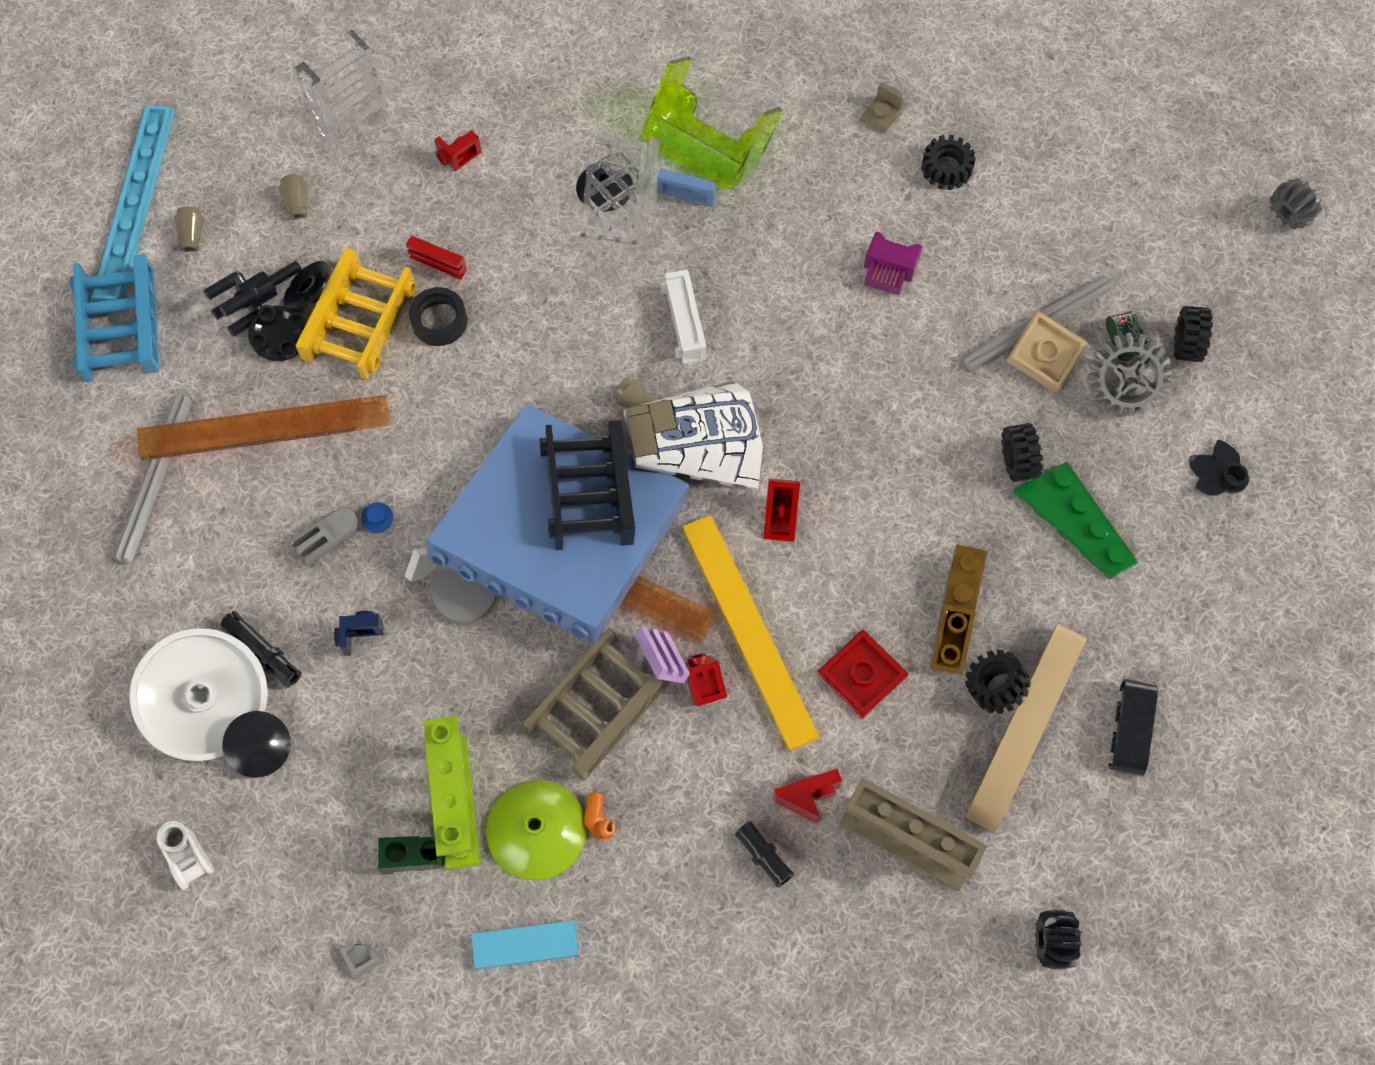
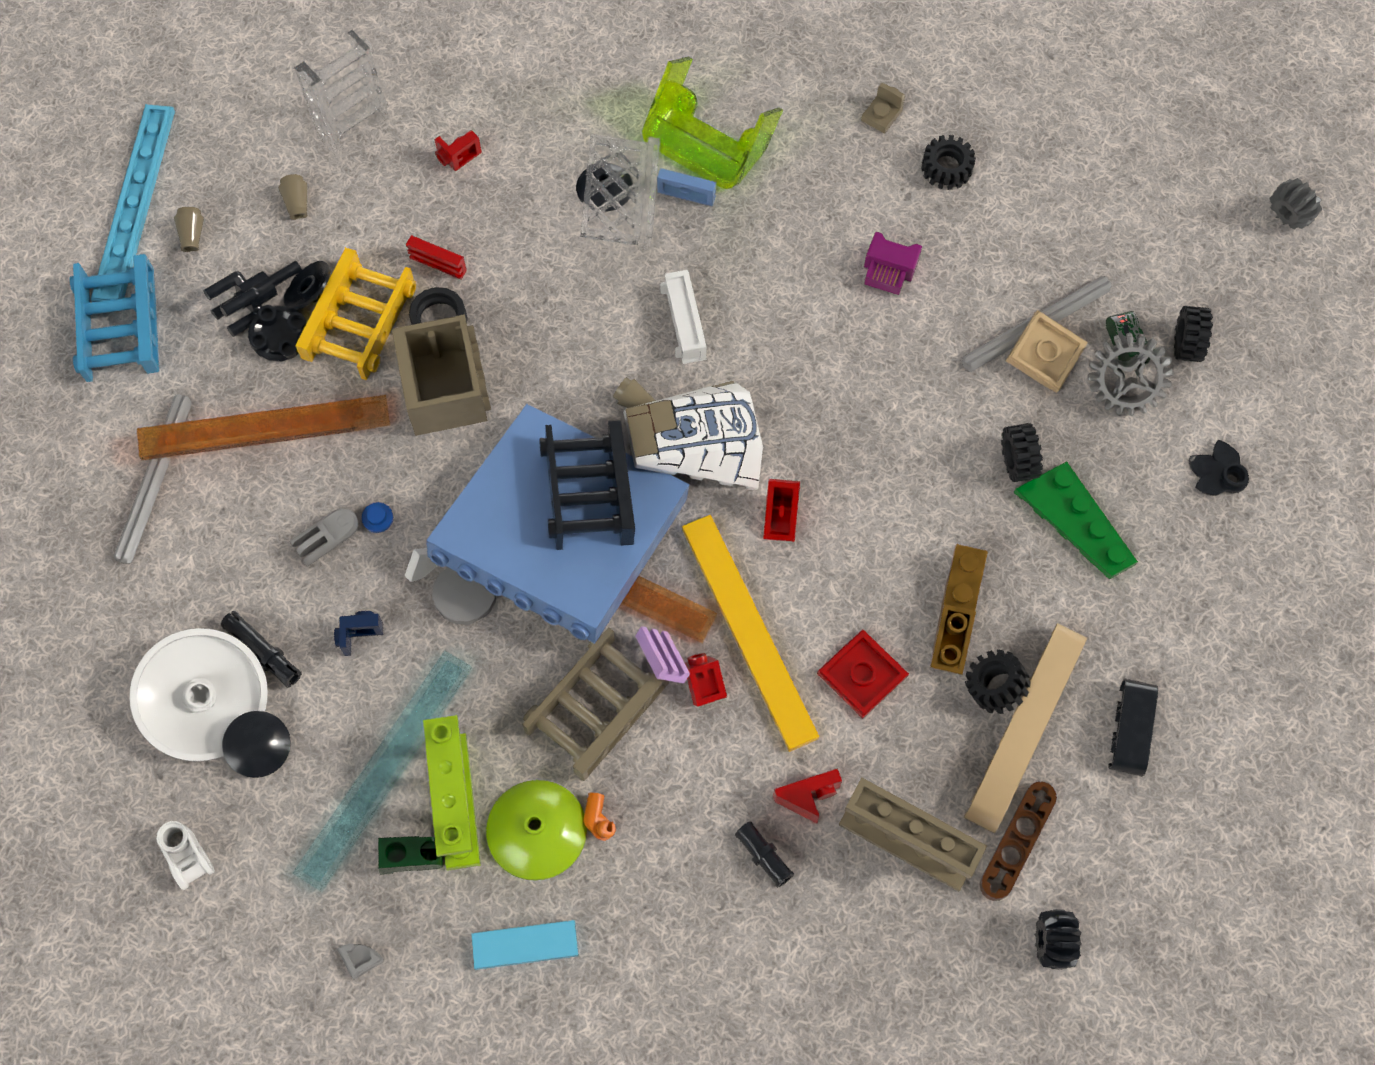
(381, 772): none -> clear light blue tile
(441, 374): none -> dark tan container
(1022, 843): none -> reddish brown beam

